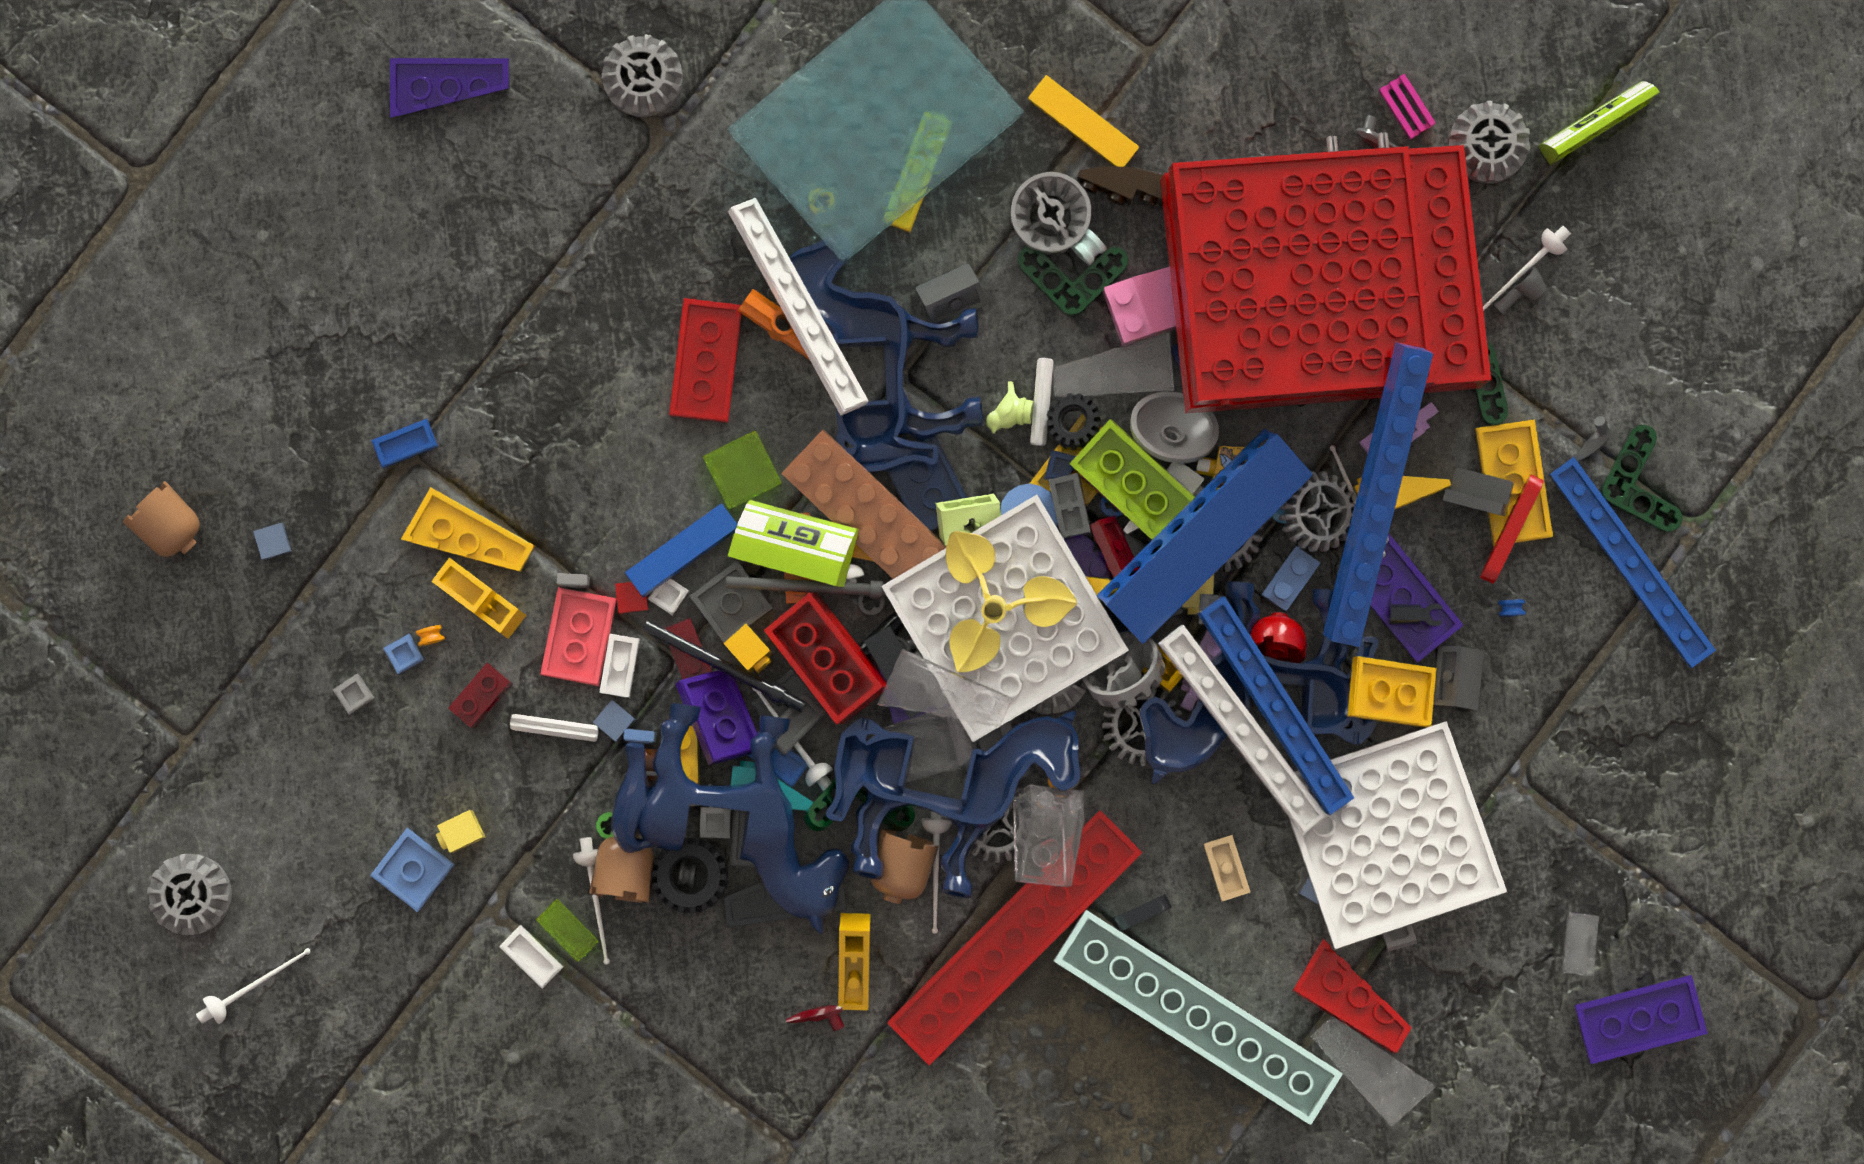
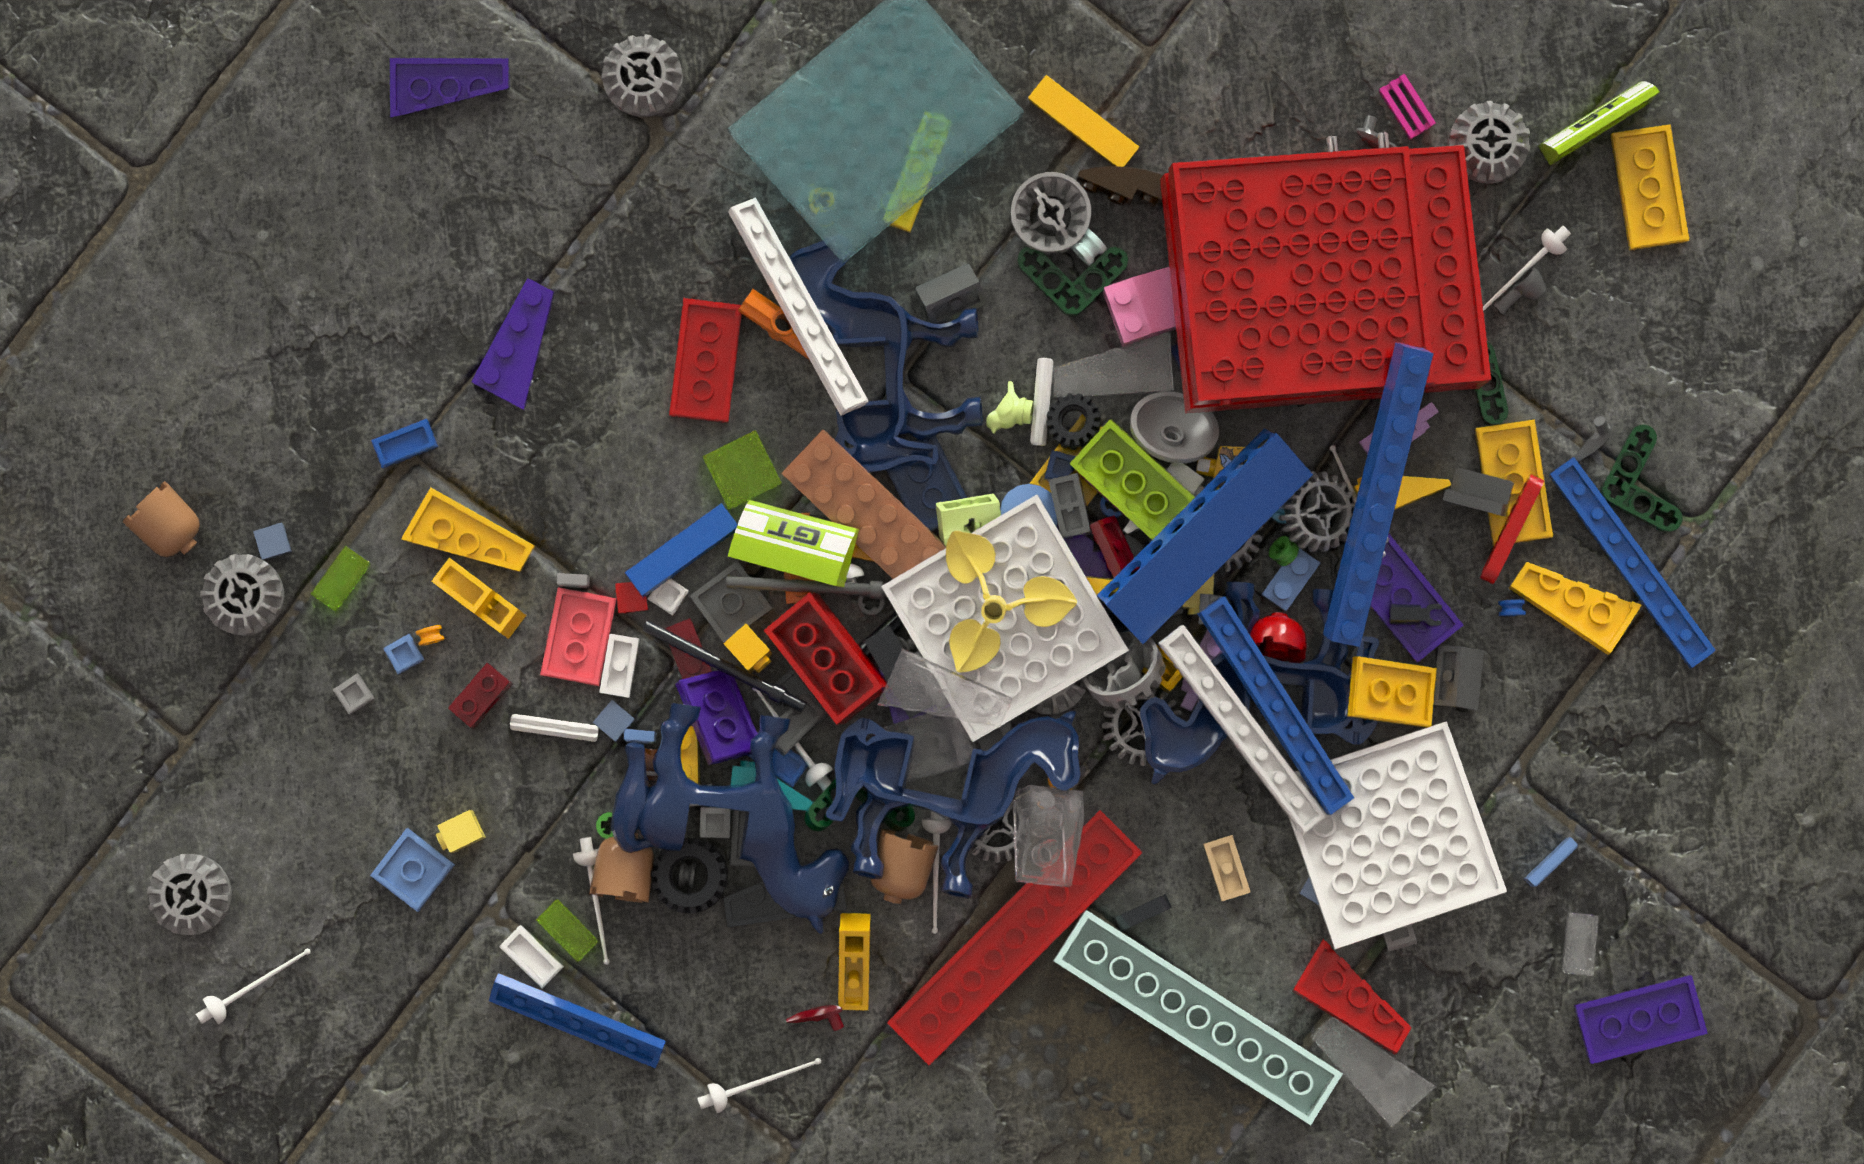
(254, 617): none -> light grey gear
(340, 578): none -> clear neon green plate
(514, 352): none -> dark purple wing
(577, 1020): none -> blue plate
(718, 1095): none -> white sword
(1283, 551): none -> bright green bush
(1551, 862): none -> medium blue tile
(1584, 610): none -> yellow wing
(1649, 187): none -> yellow tile

